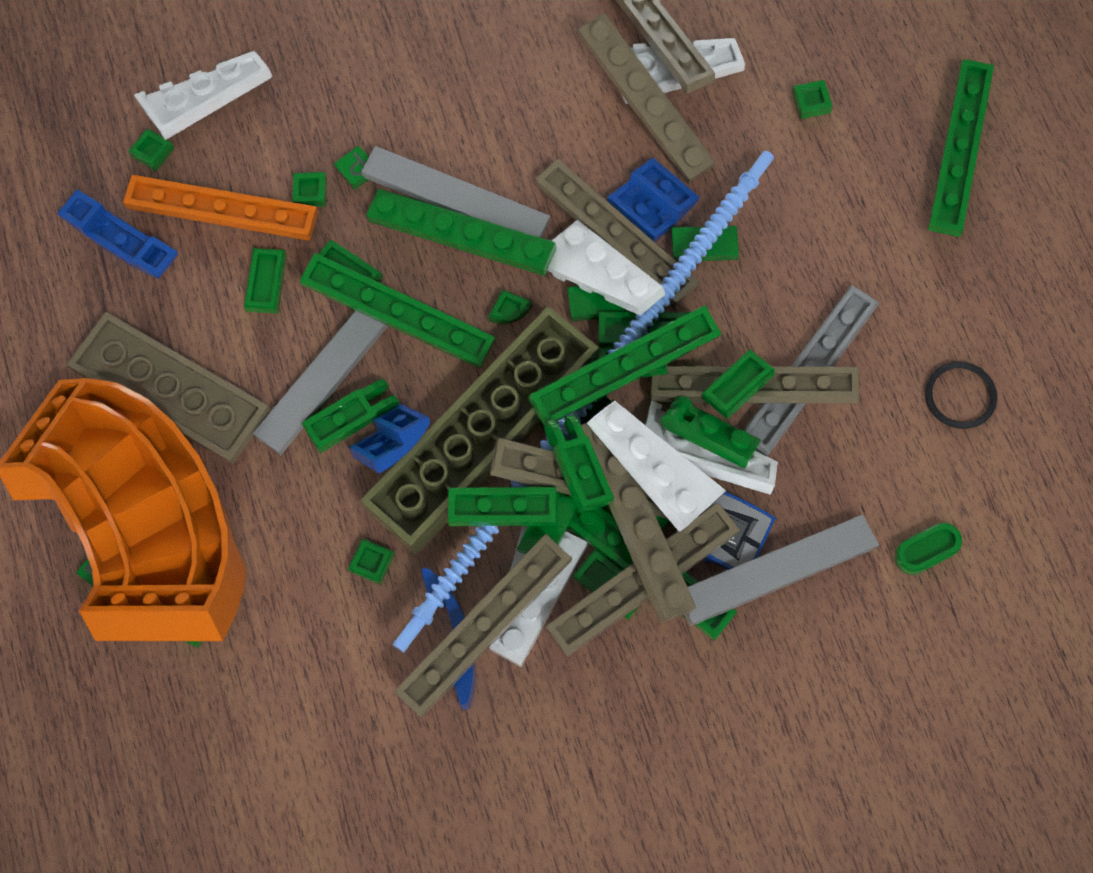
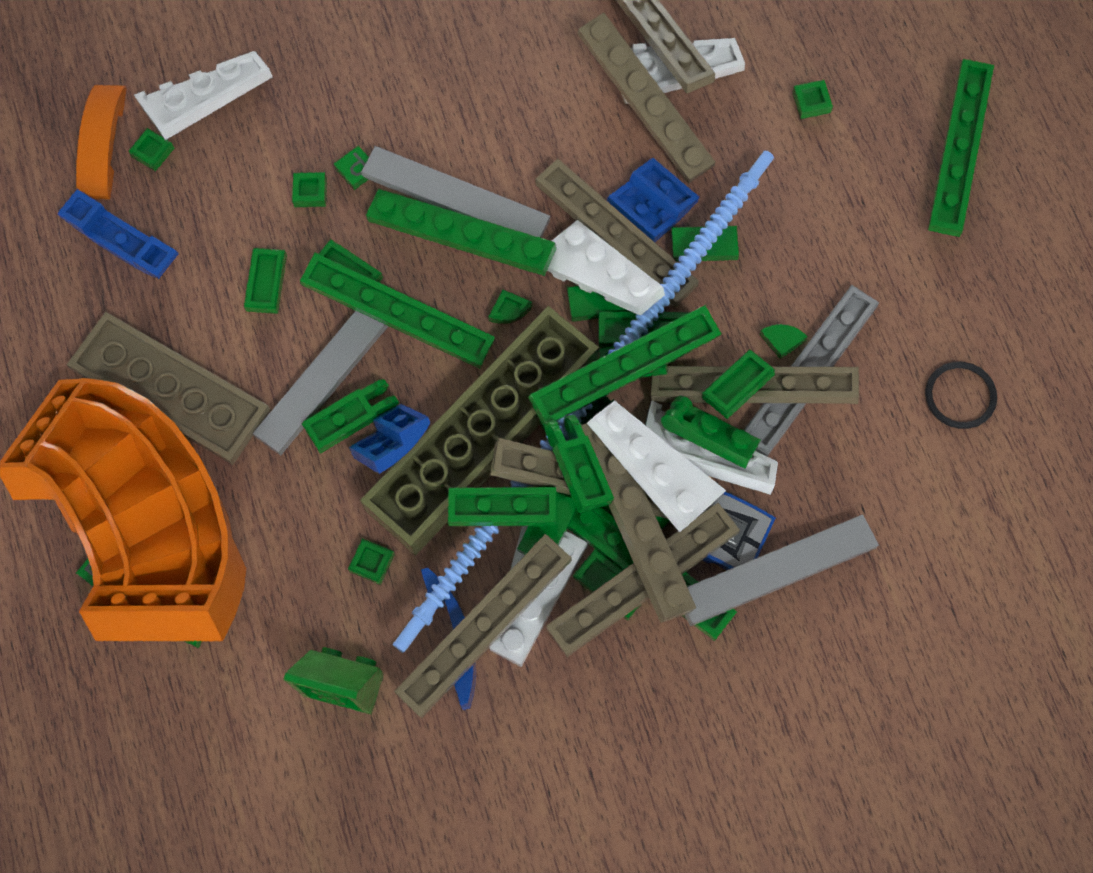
(96, 140): none -> orange slope
(221, 207): orange plate -> none
(336, 680): none -> green slope
(783, 338): none -> green tile
(928, 548): green tile -> none

